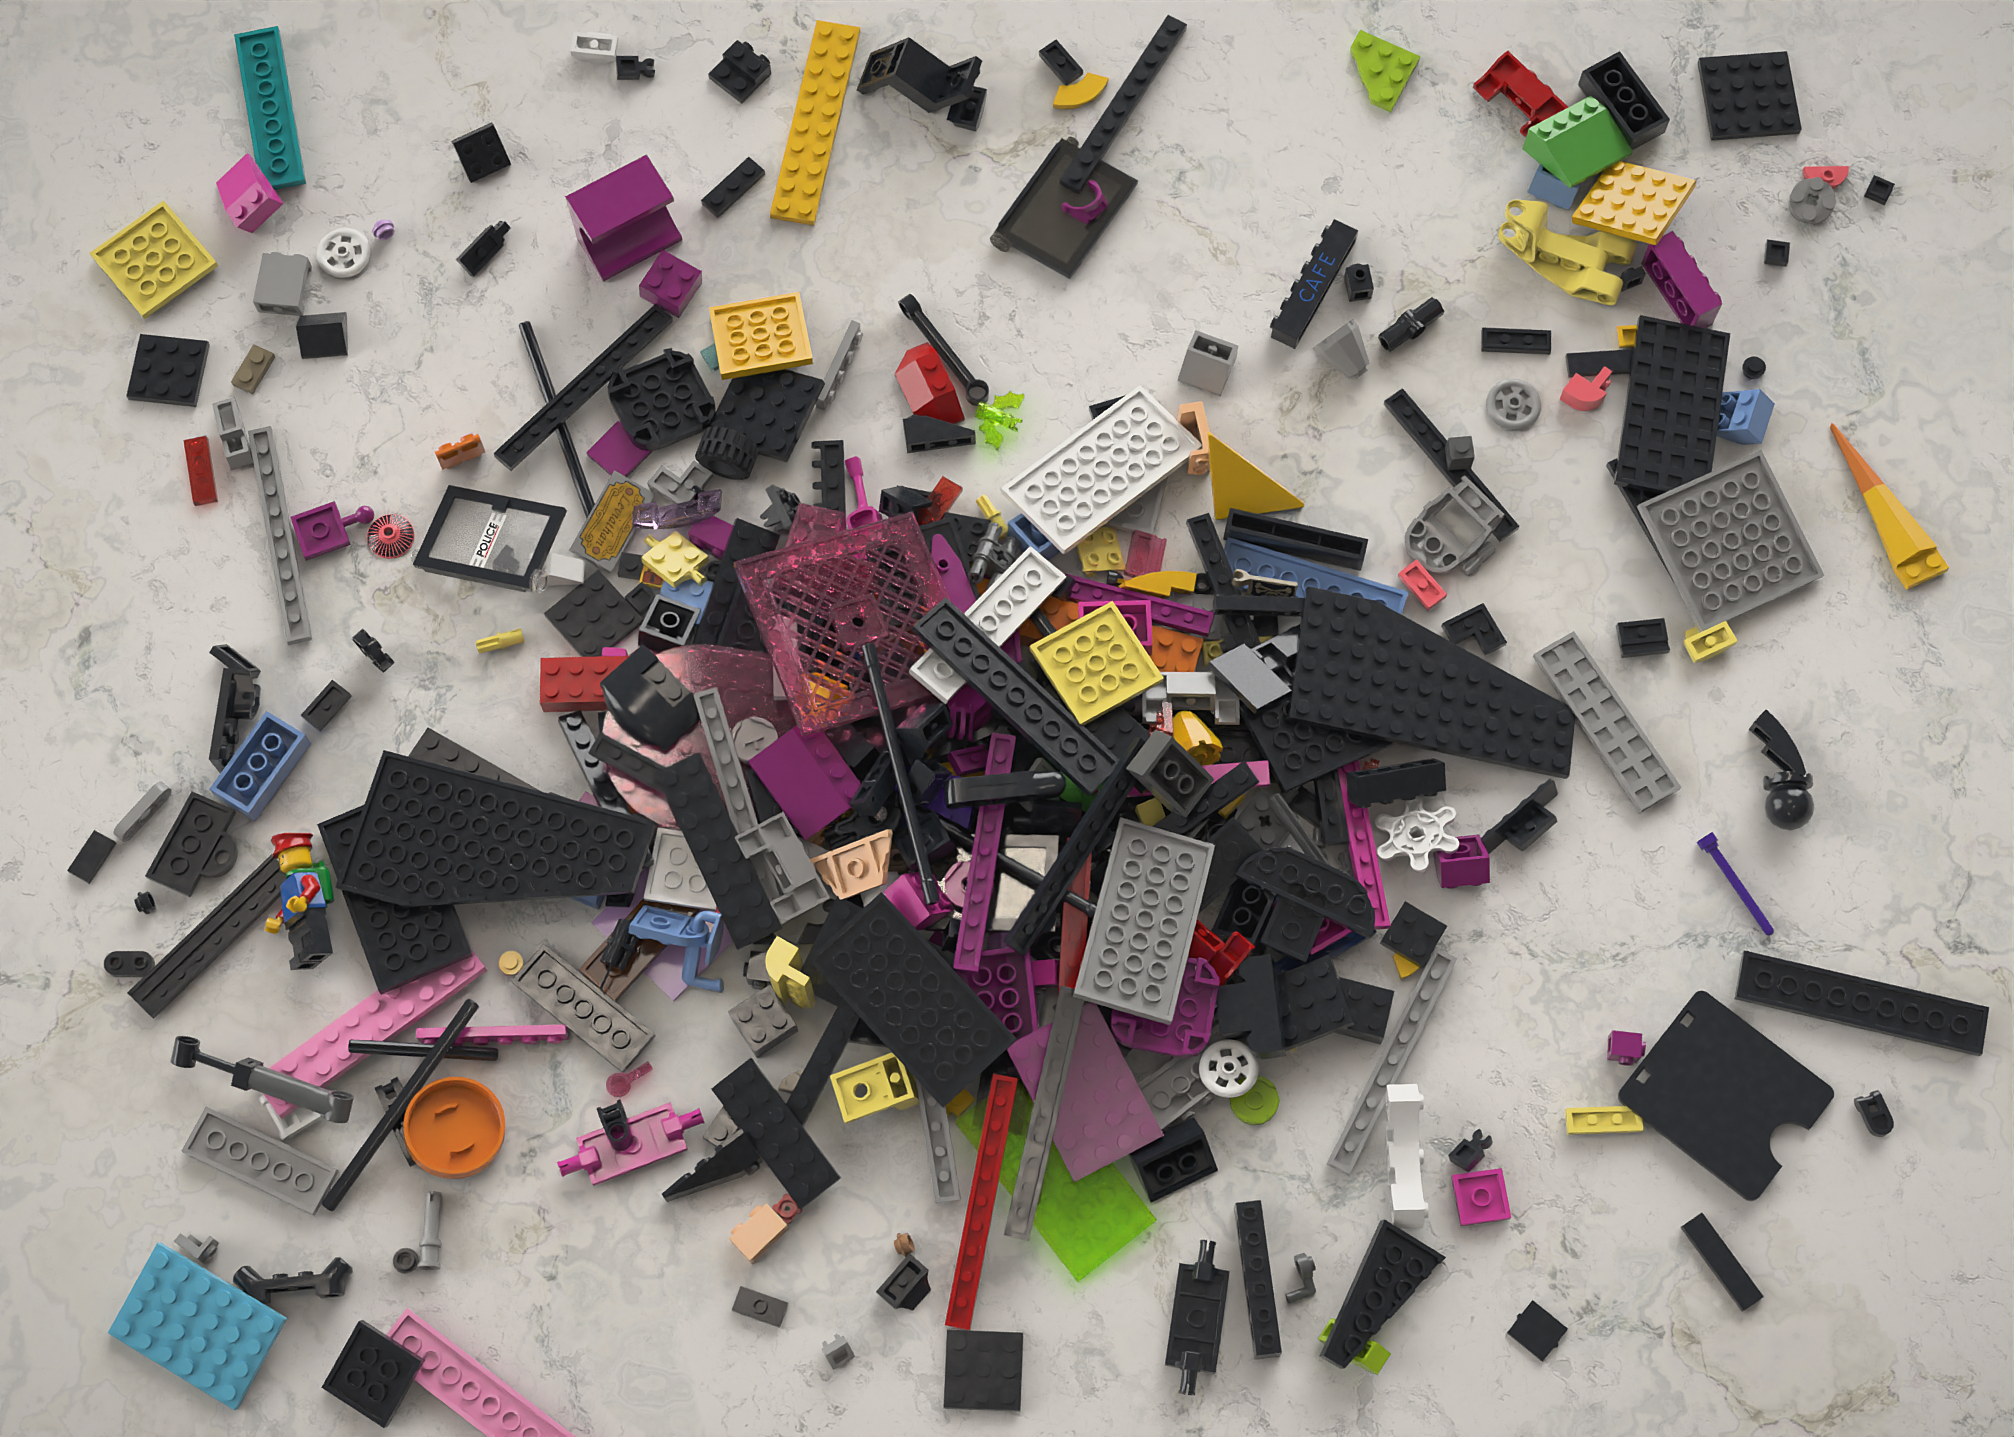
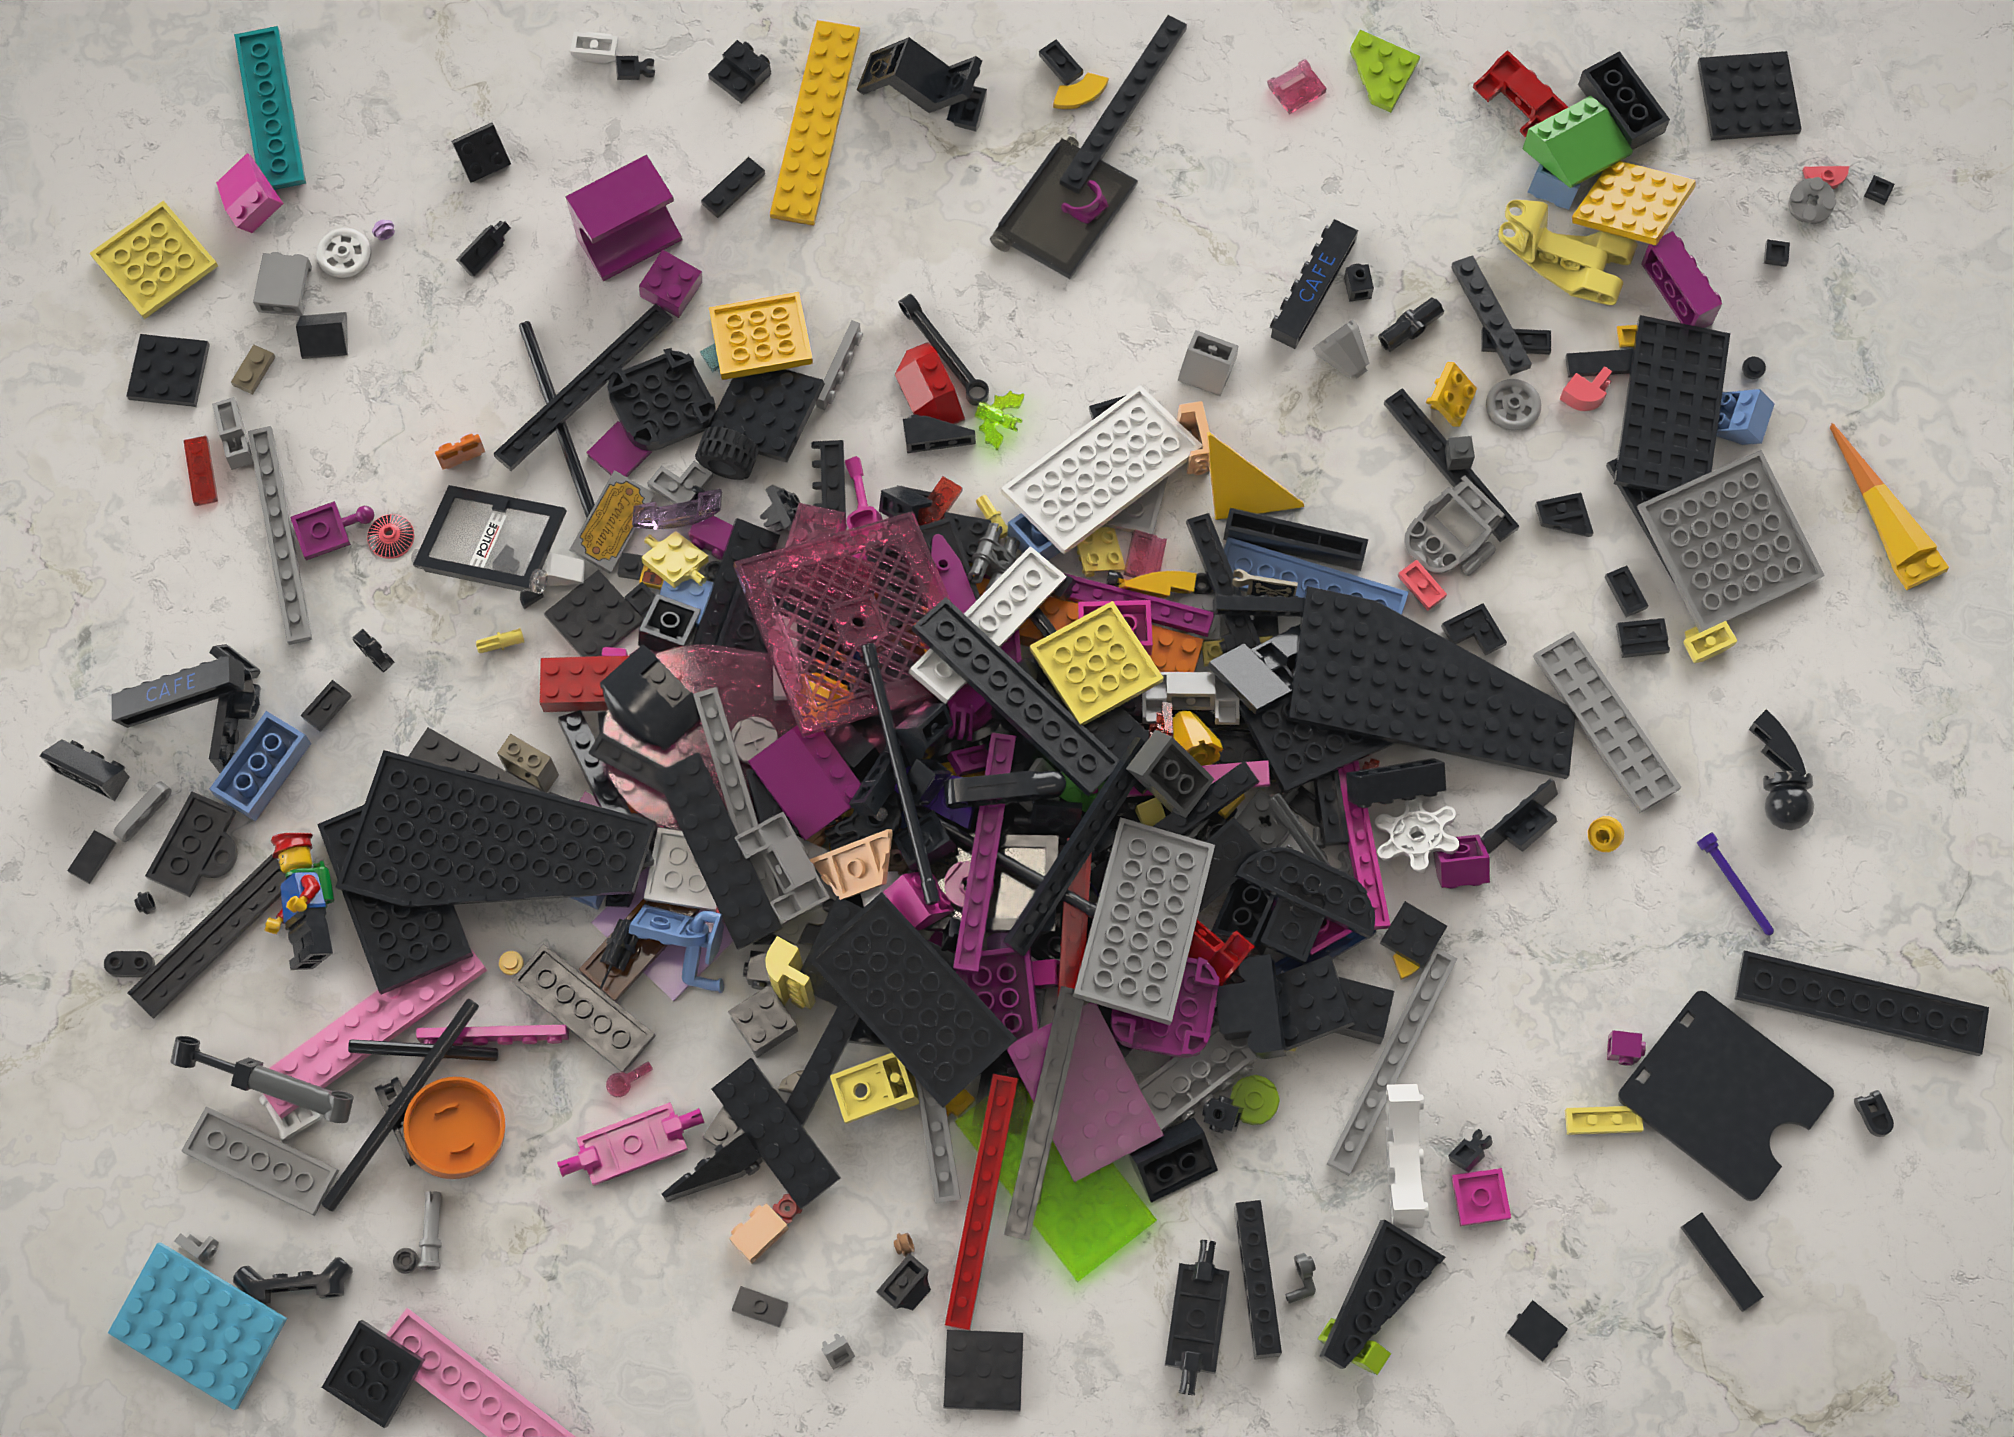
(86, 768): none -> black slope
(178, 691): none -> brick
(523, 758): none -> dark tan window
(528, 598): none -> black tile
(614, 1122): black piece -> none
(1230, 1118): none -> black brick
(1232, 1089): white plate -> none
(1300, 92): none -> clear pink plate
(1452, 394): none -> yellow plate
(1491, 315): none -> black plate
(1565, 514): none -> black wing
(1605, 834): none -> yellow plate
(1626, 591): none -> black plate
(1632, 277): black plate -> none

